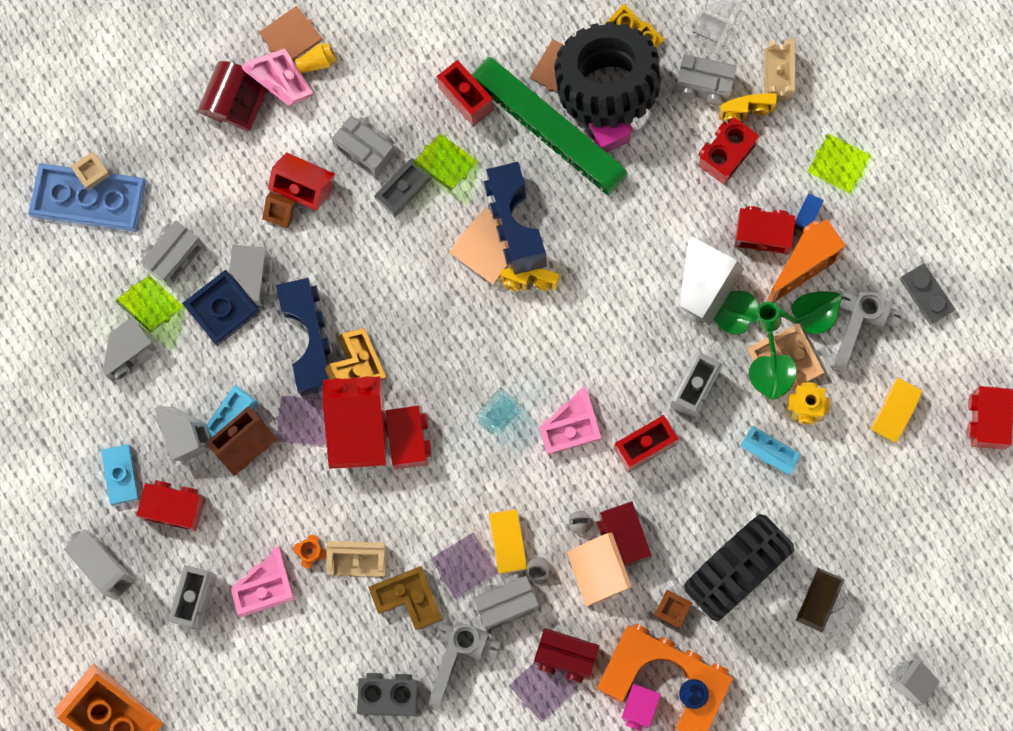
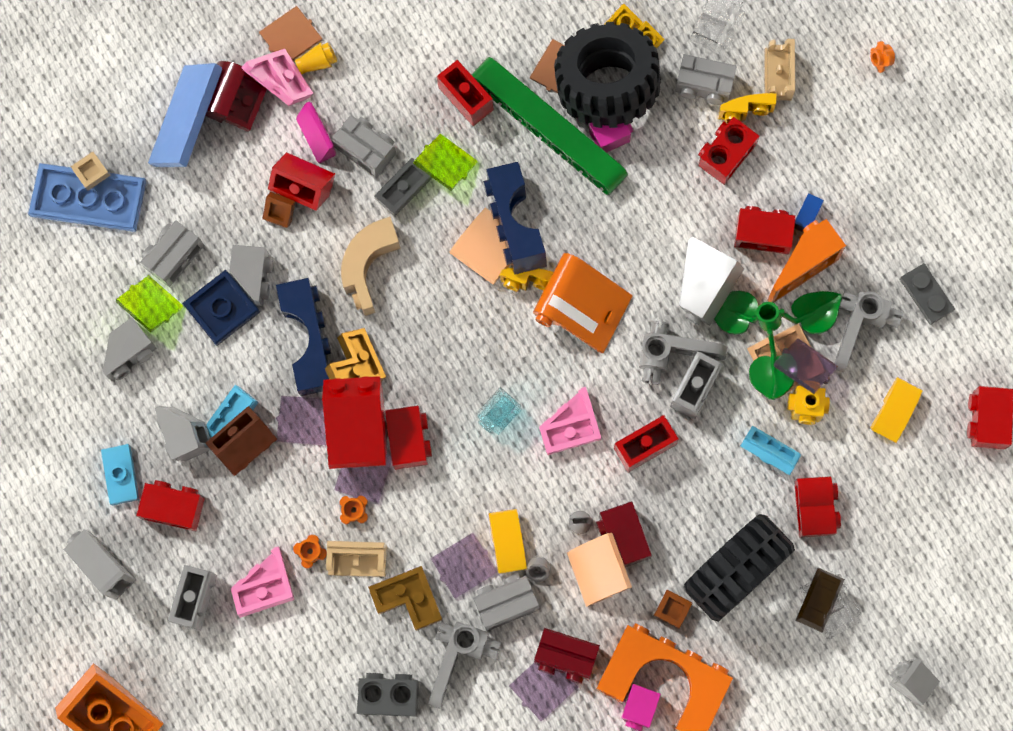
(185, 115): none -> medium blue tile
(315, 133): none -> dark pink slope
(346, 506): none -> orange plate
(363, 249): none -> tan arch
(364, 481): none -> clear purple piece
(582, 302): none -> orange door
(656, 365): none -> light grey piece
(693, 694): clear blue tile -> none
(805, 366): none -> piece
(816, 507): none -> red brick
(839, 163): clear neon green piece -> none
(882, 56): none -> orange plate

